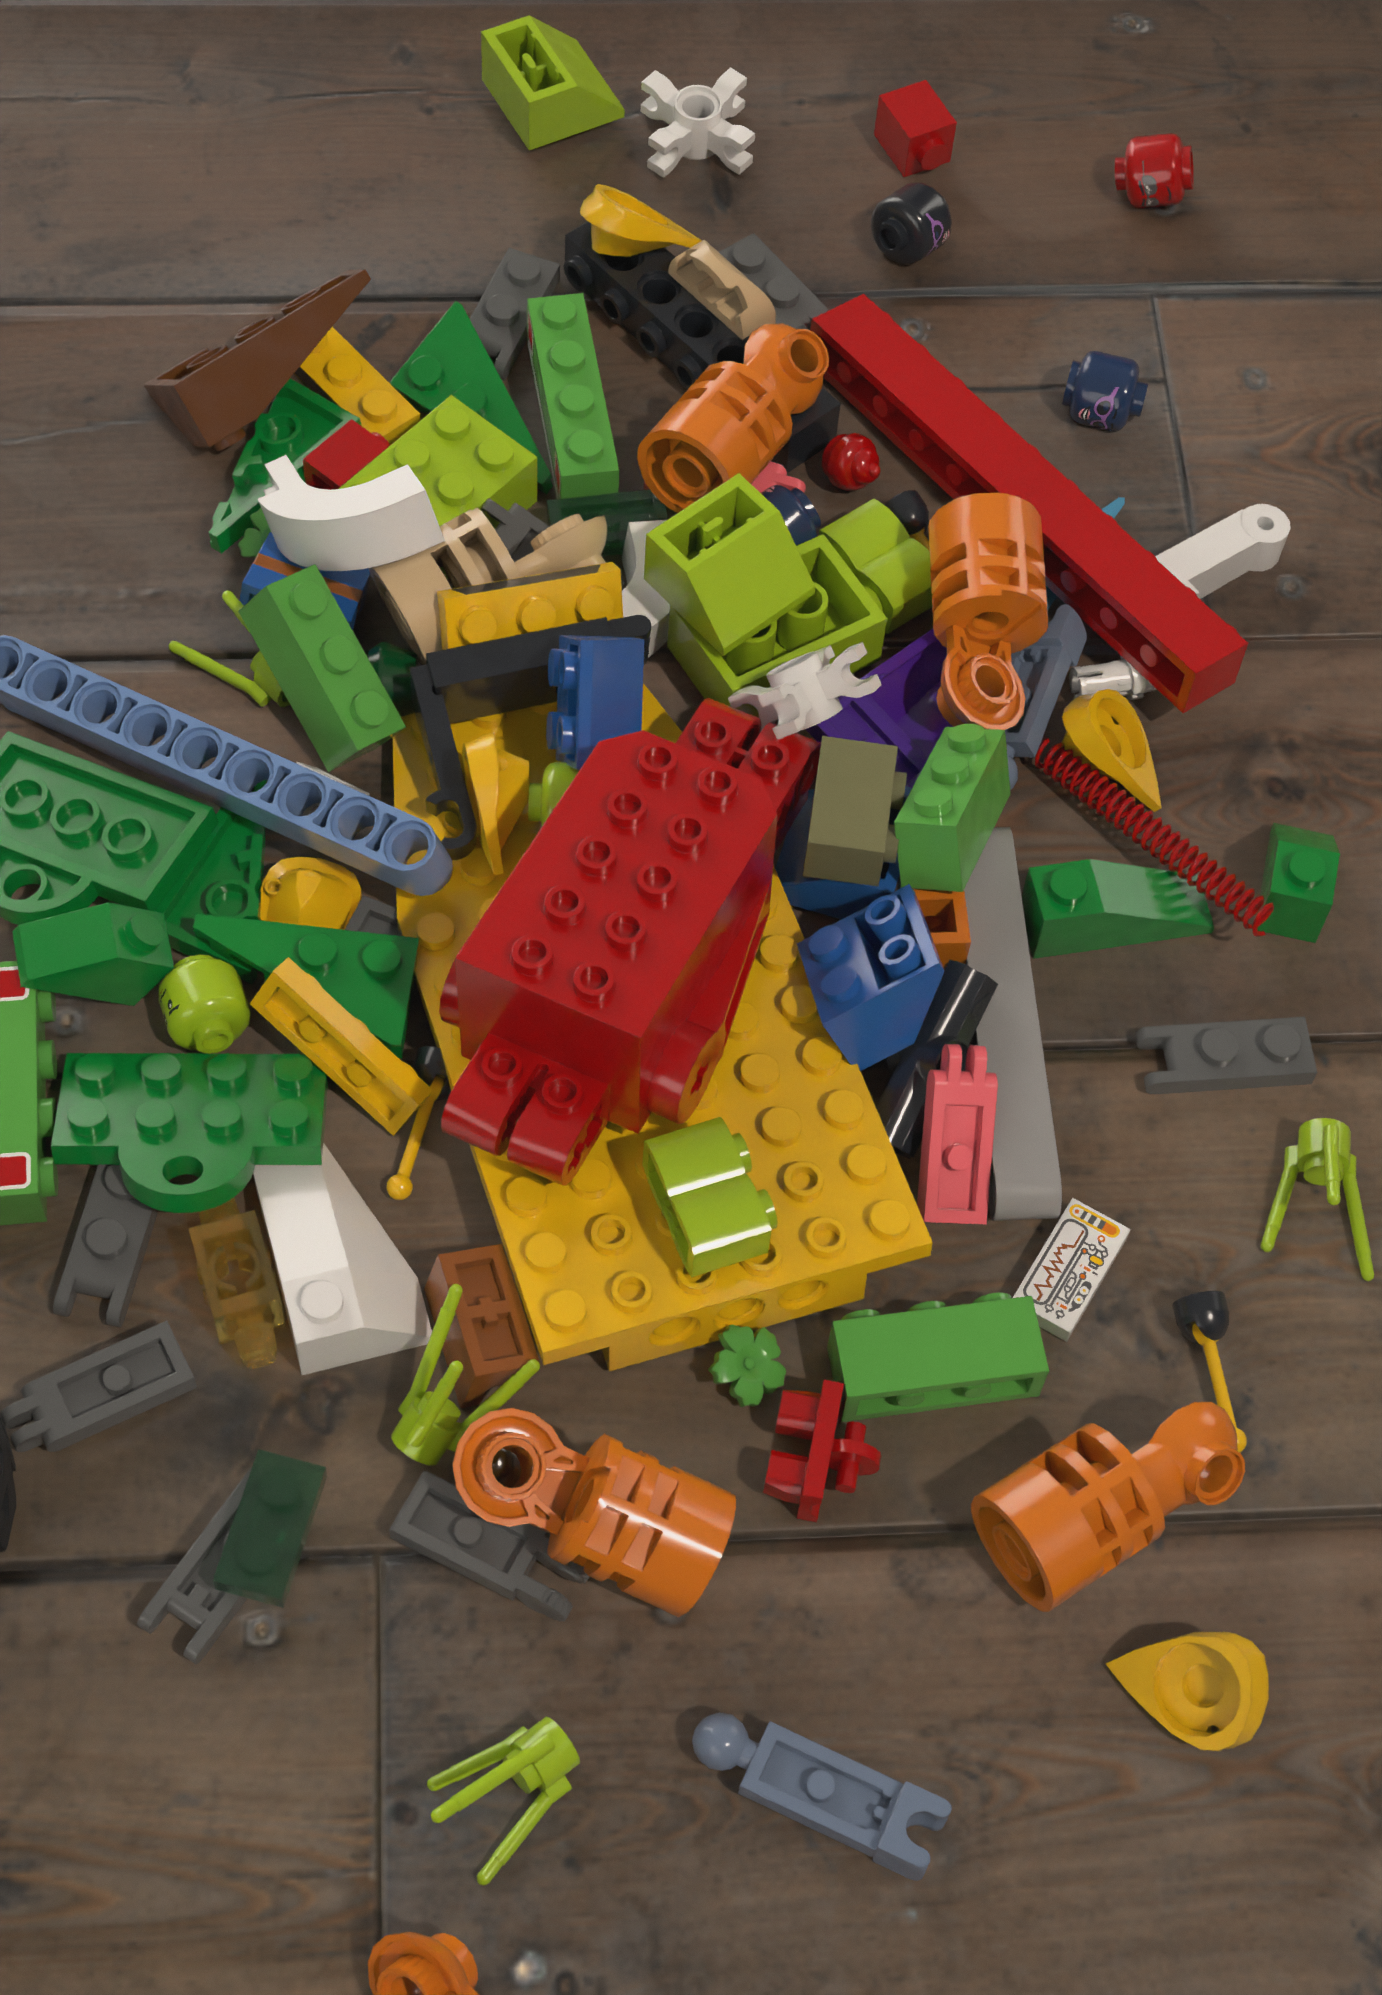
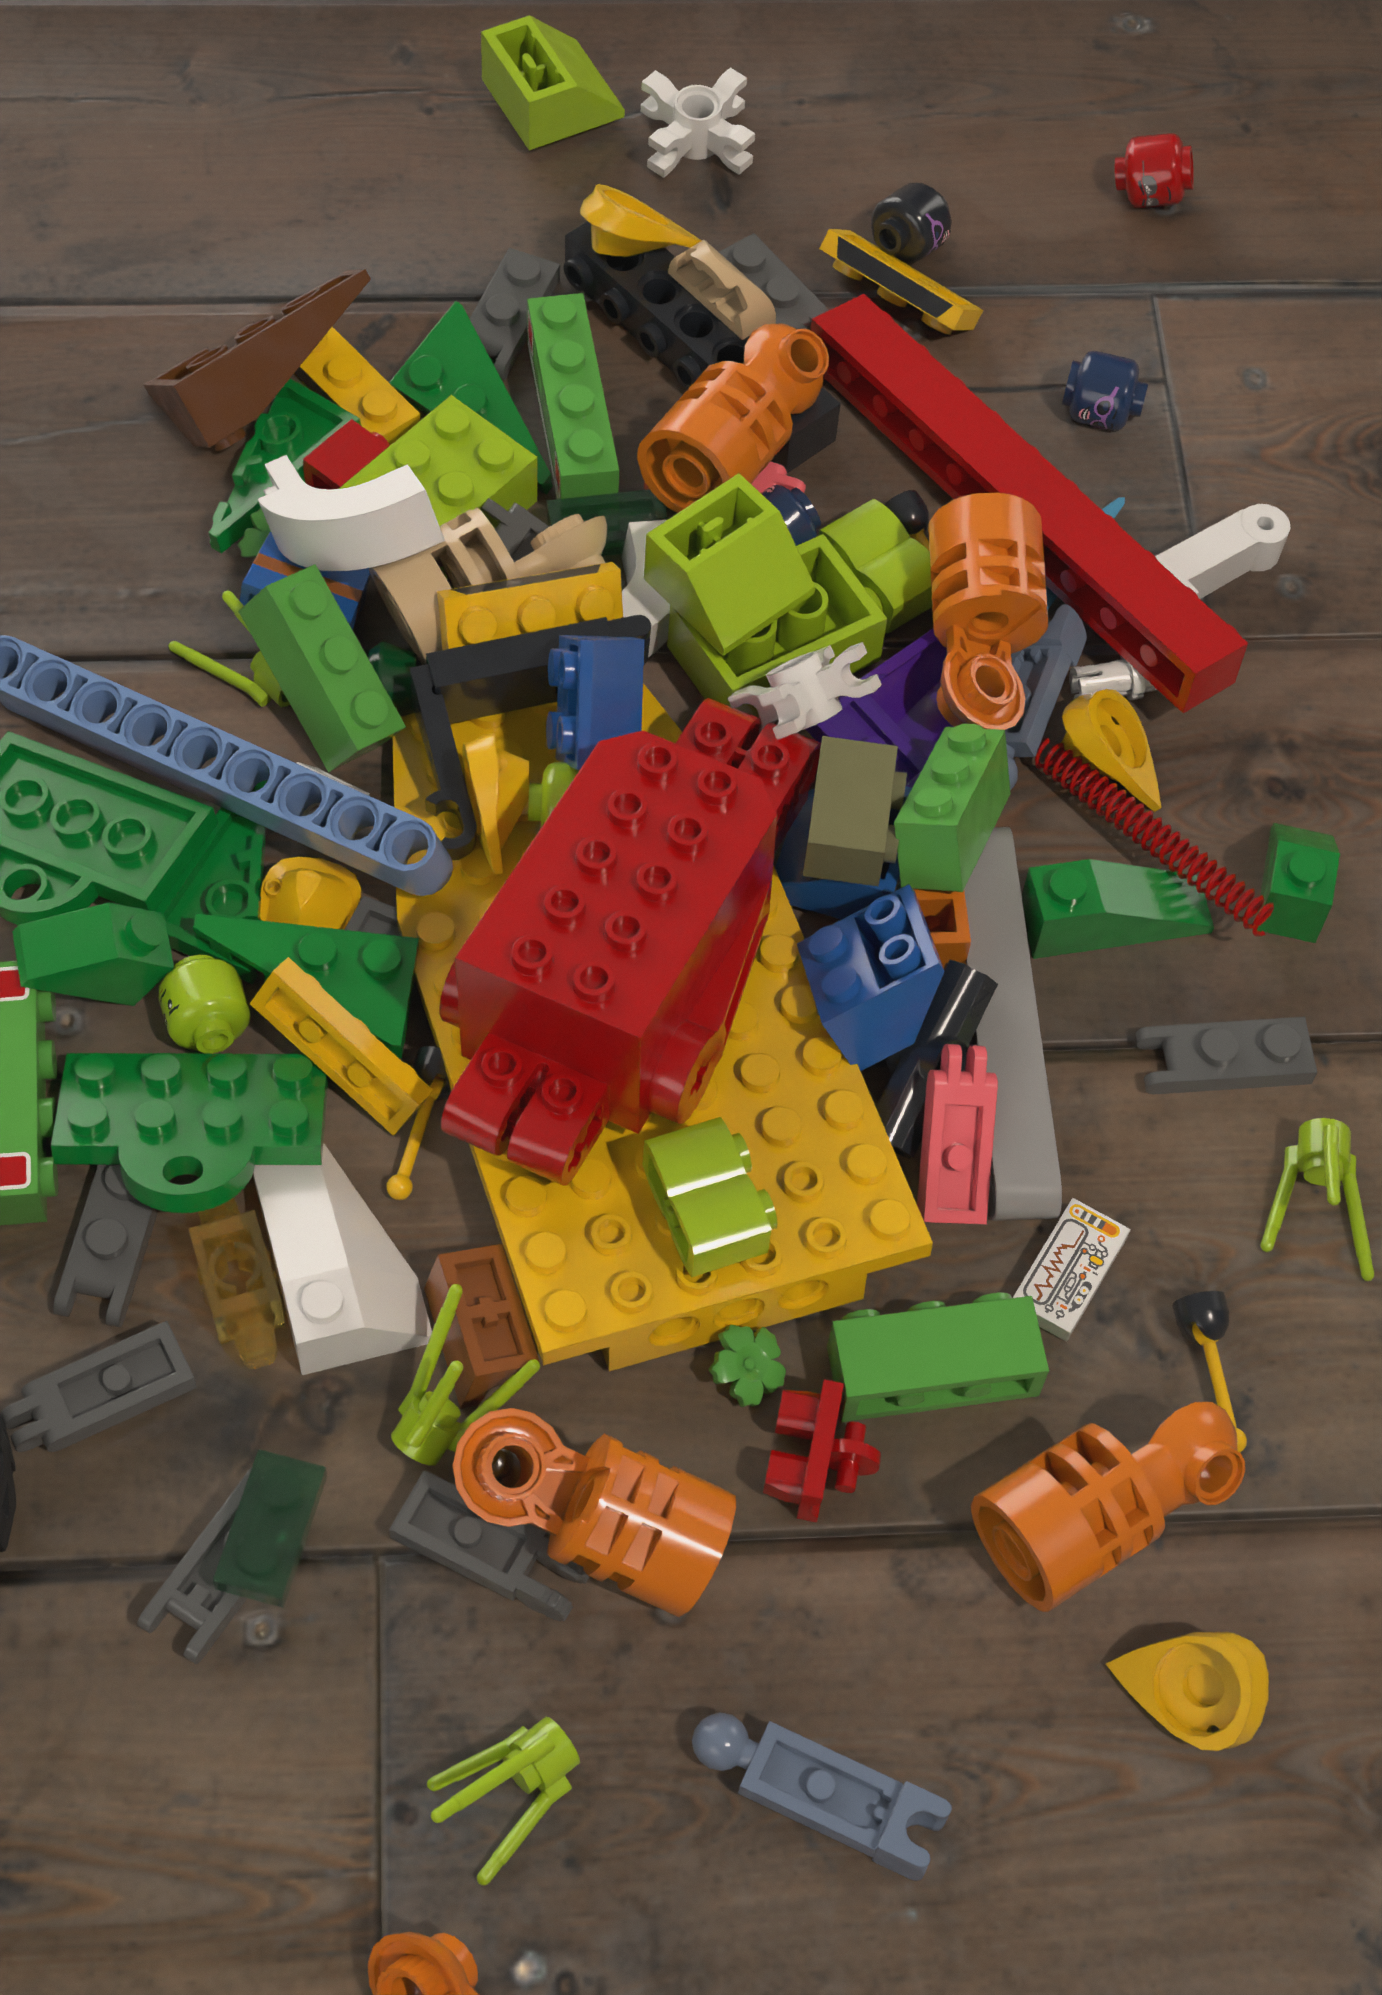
(851, 461): red plate -> none
(900, 282): none -> yellow plate
(915, 128): red brick -> none

